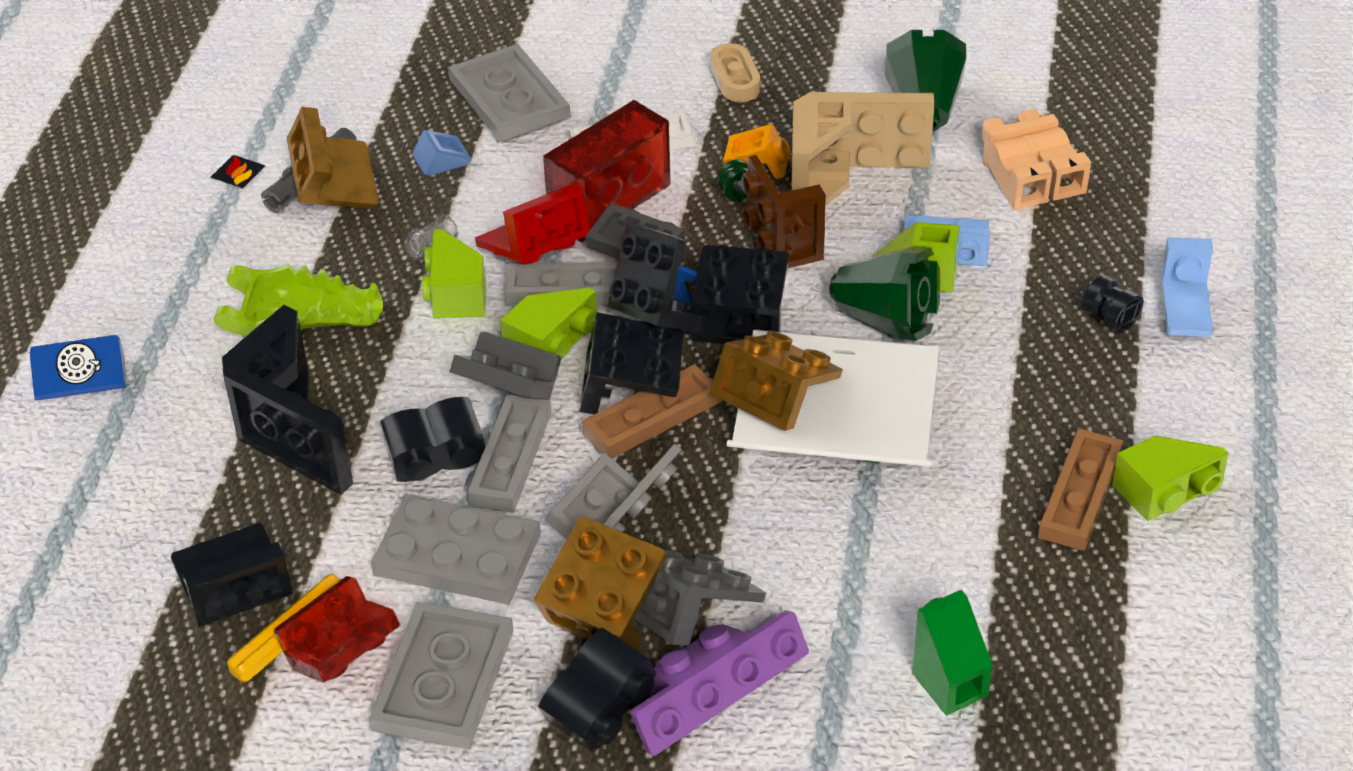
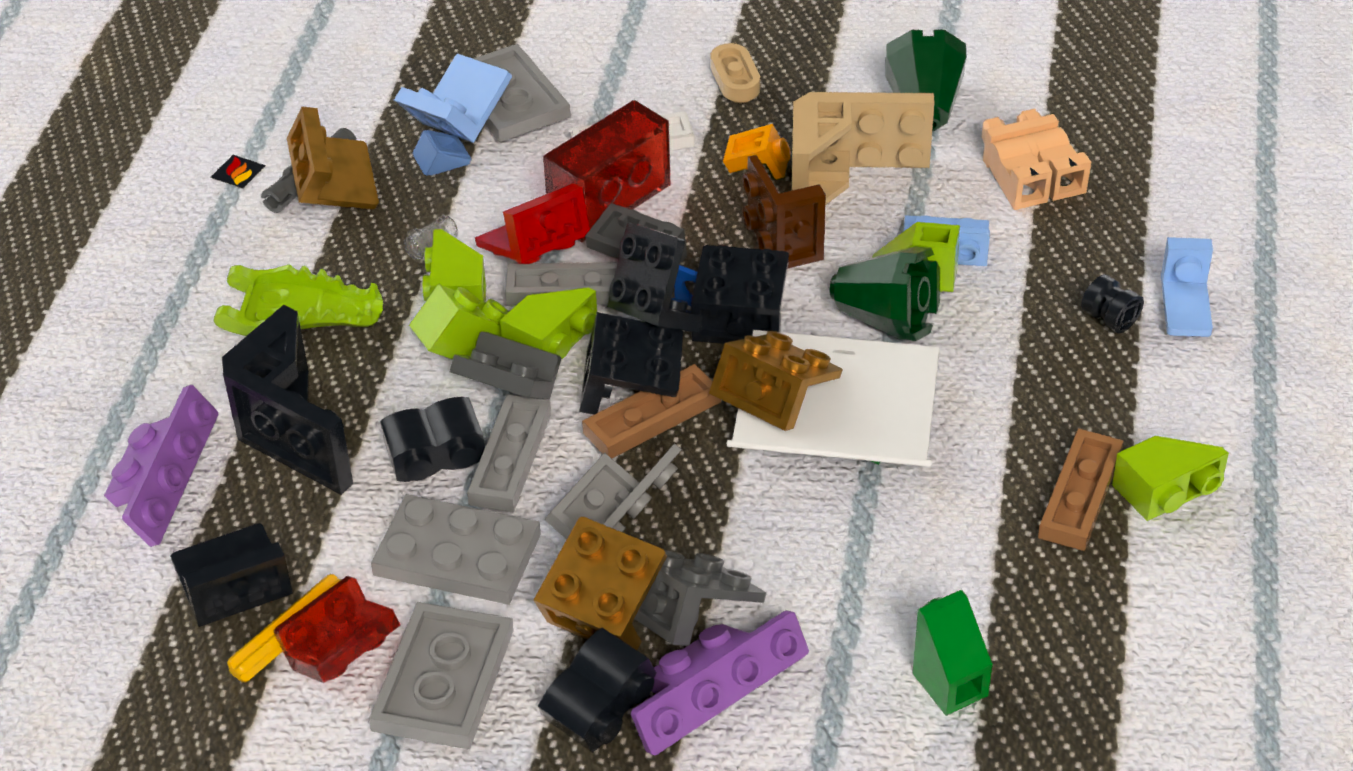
(77, 367): blue slope -> none
(160, 465): none -> medium lavender bracket
(454, 319): none -> lime slope
(461, 98): none -> light blue bracket
(727, 179): dark green bush -> none

